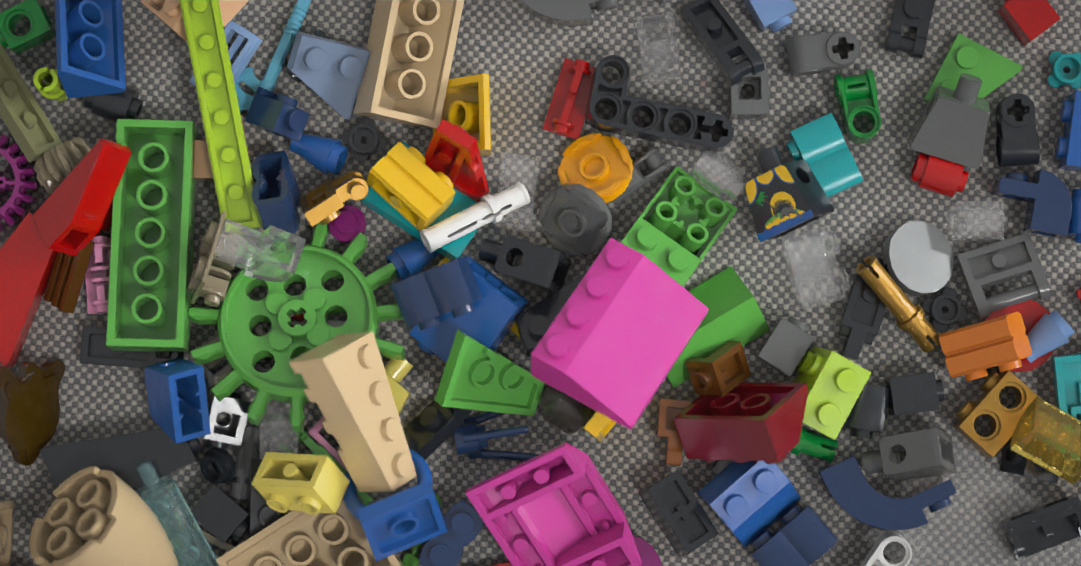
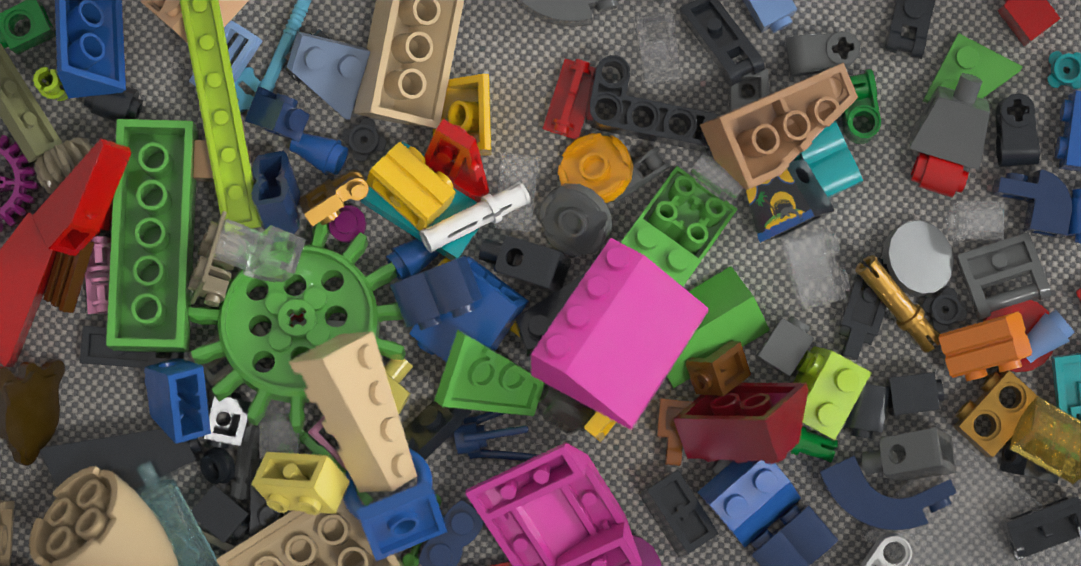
(772, 131): none -> medium nougat wedge

